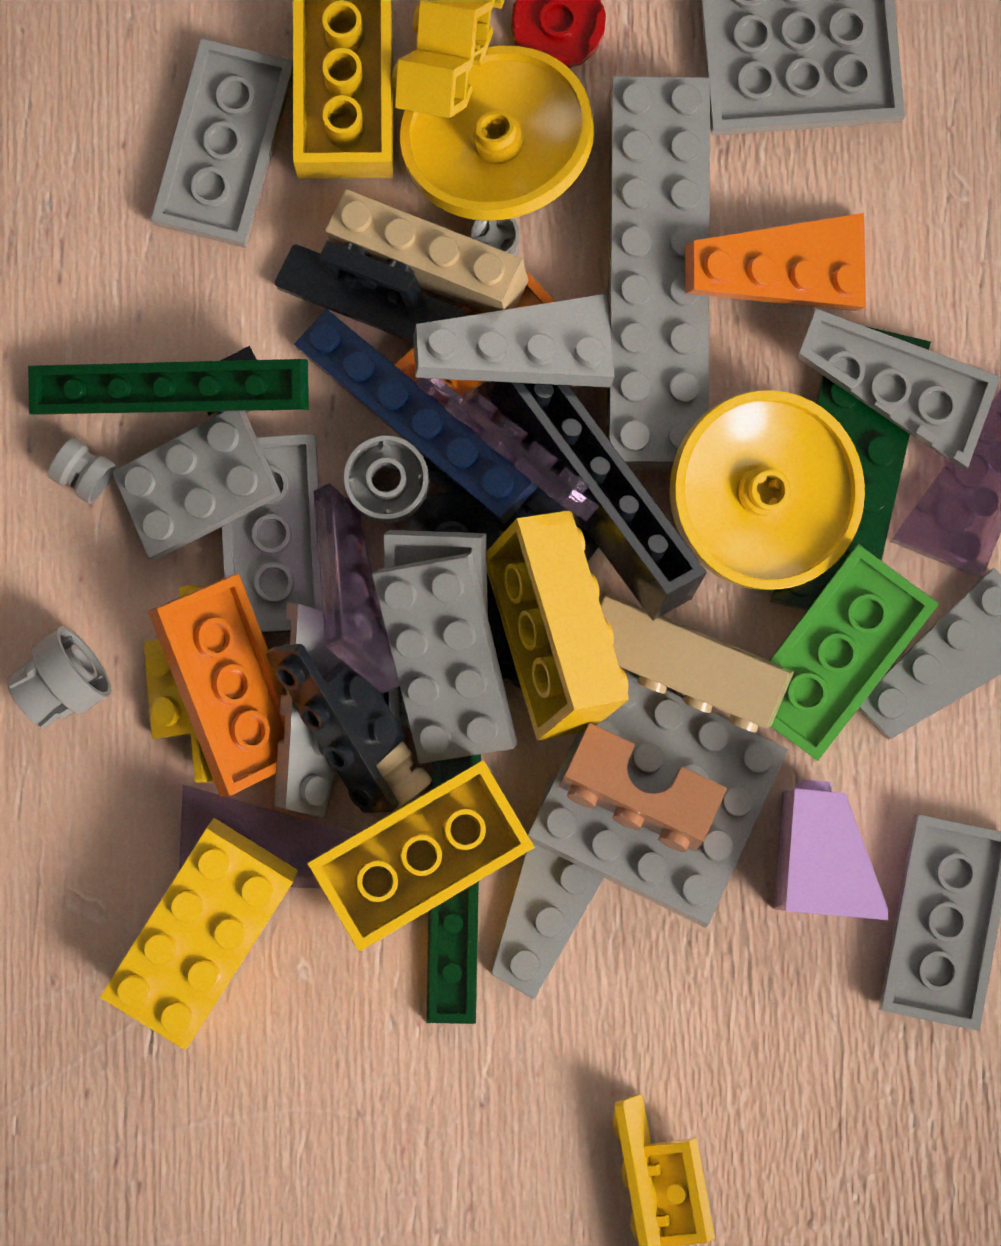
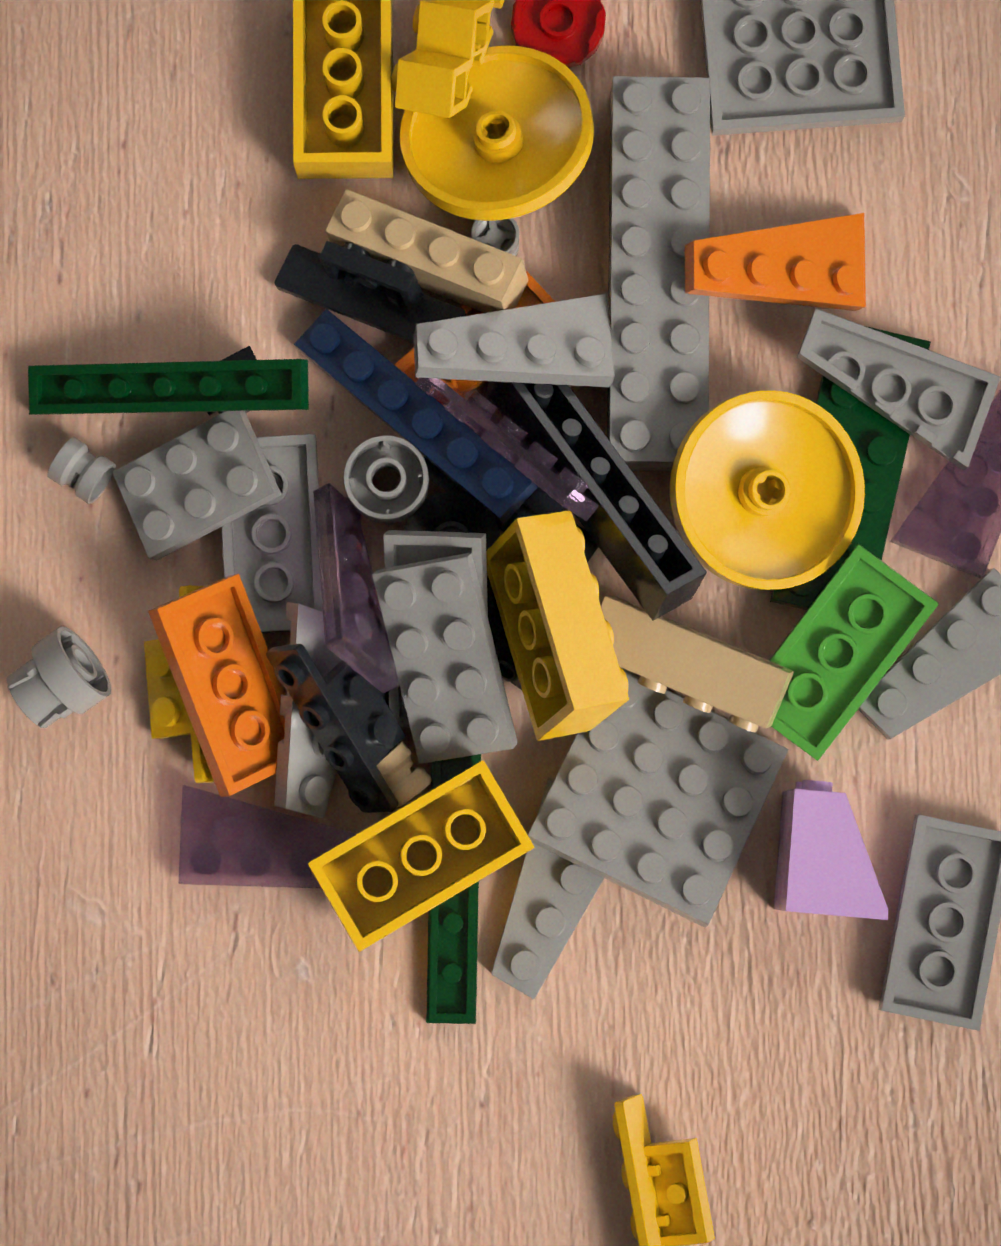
(199, 934): yellow brick -> none
(223, 143): light grey plate -> none
(601, 778): nougat arch -> none

